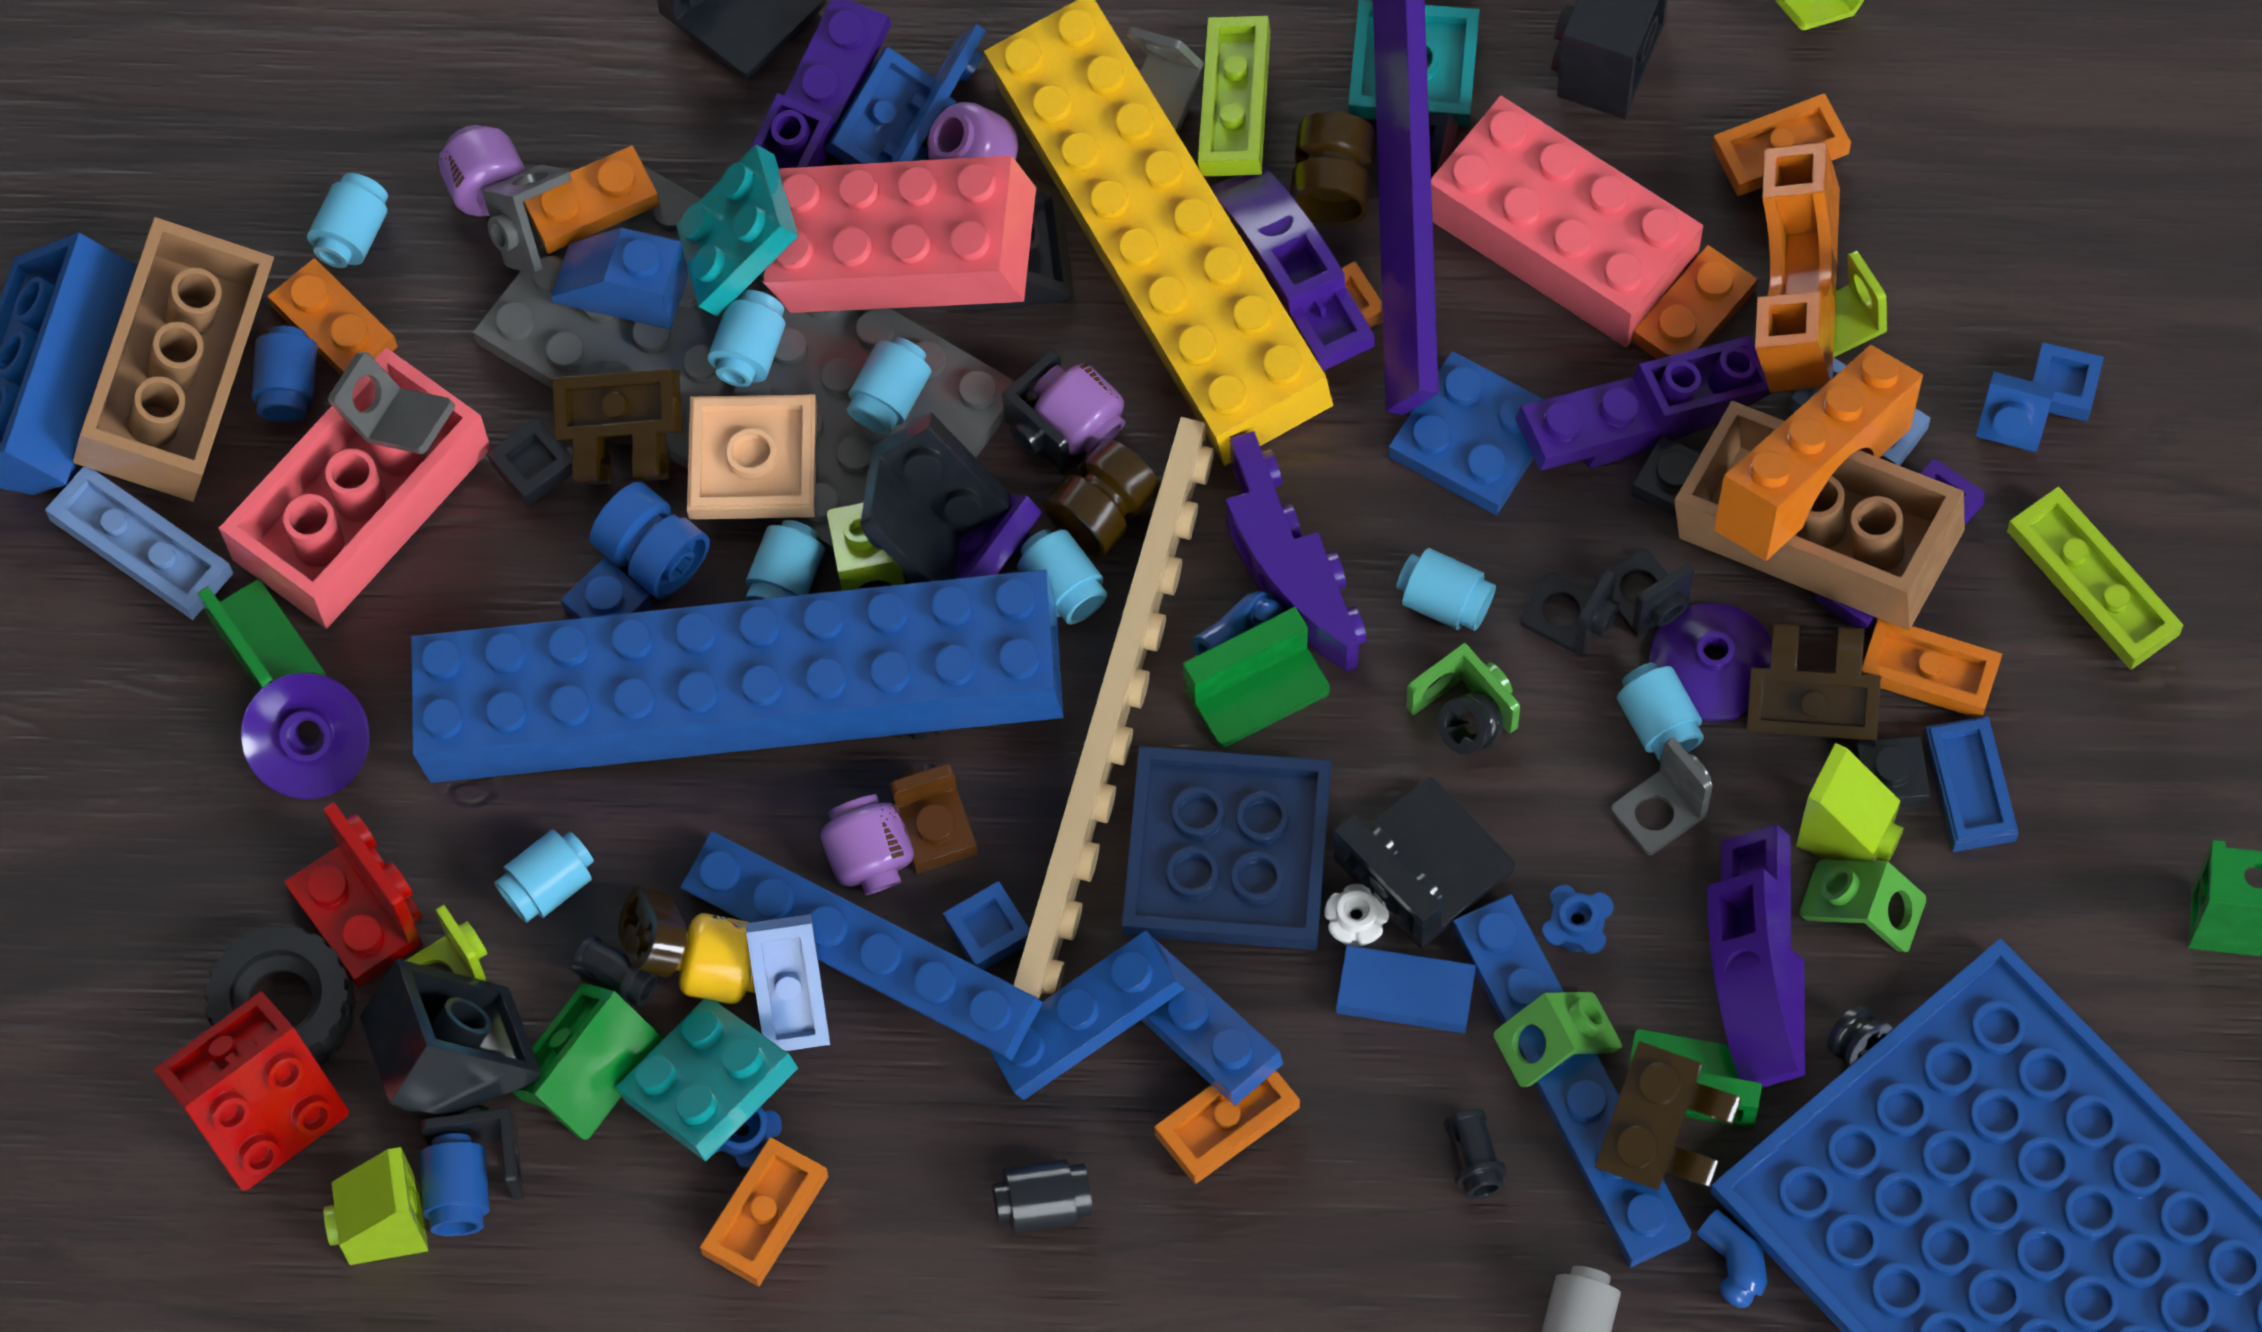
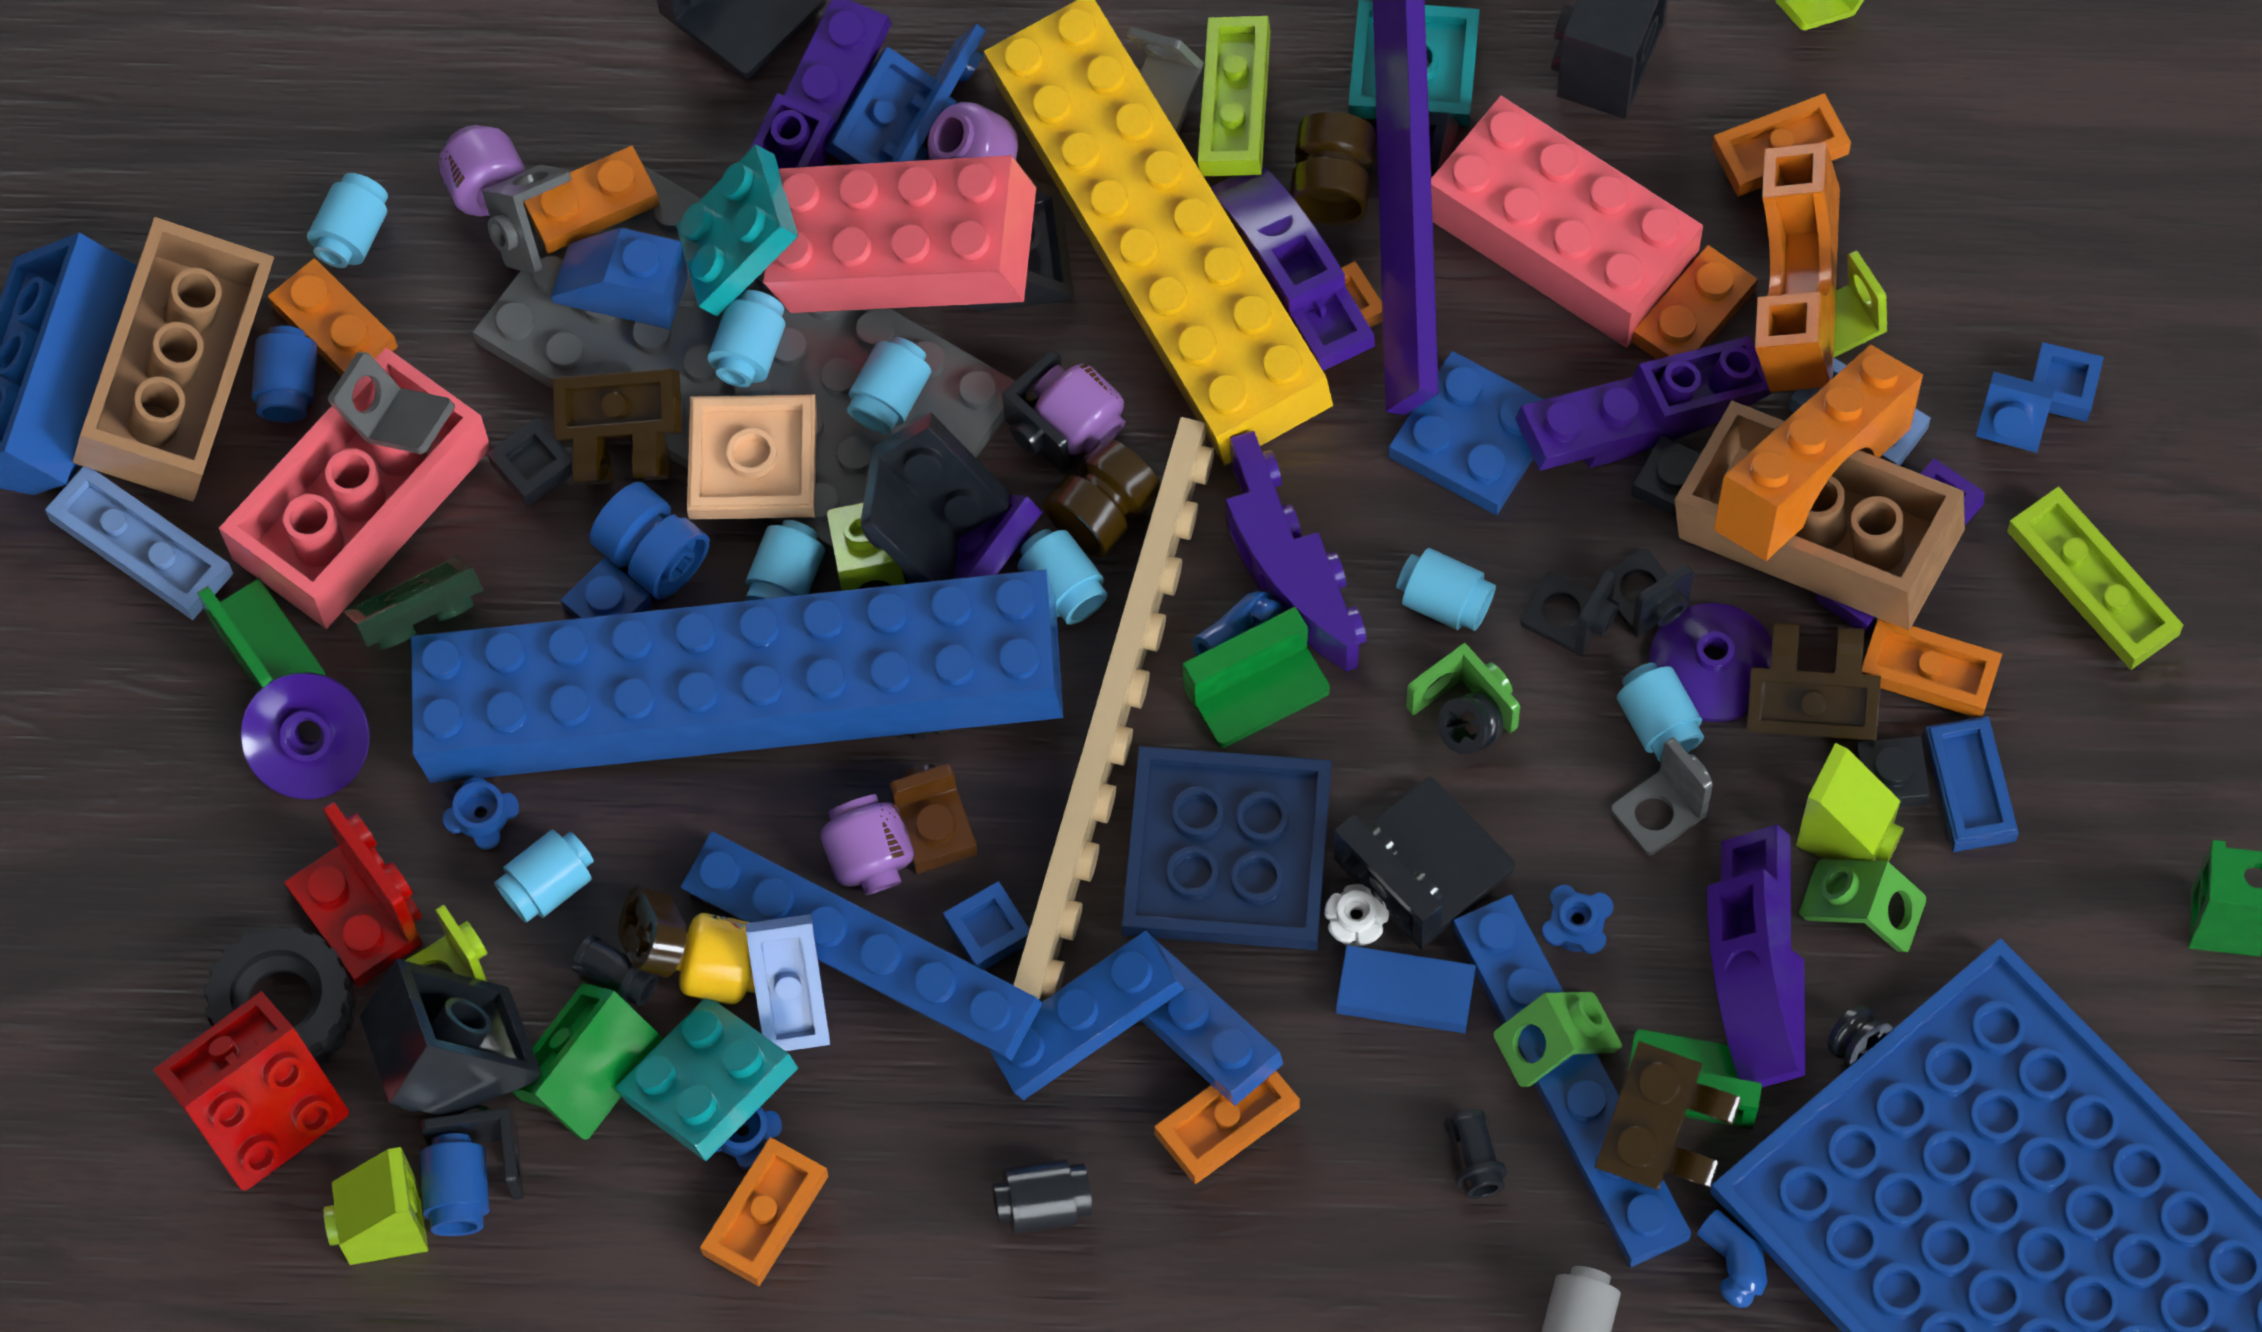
(391, 614): none -> clear green plate
(475, 795): none -> blue plate

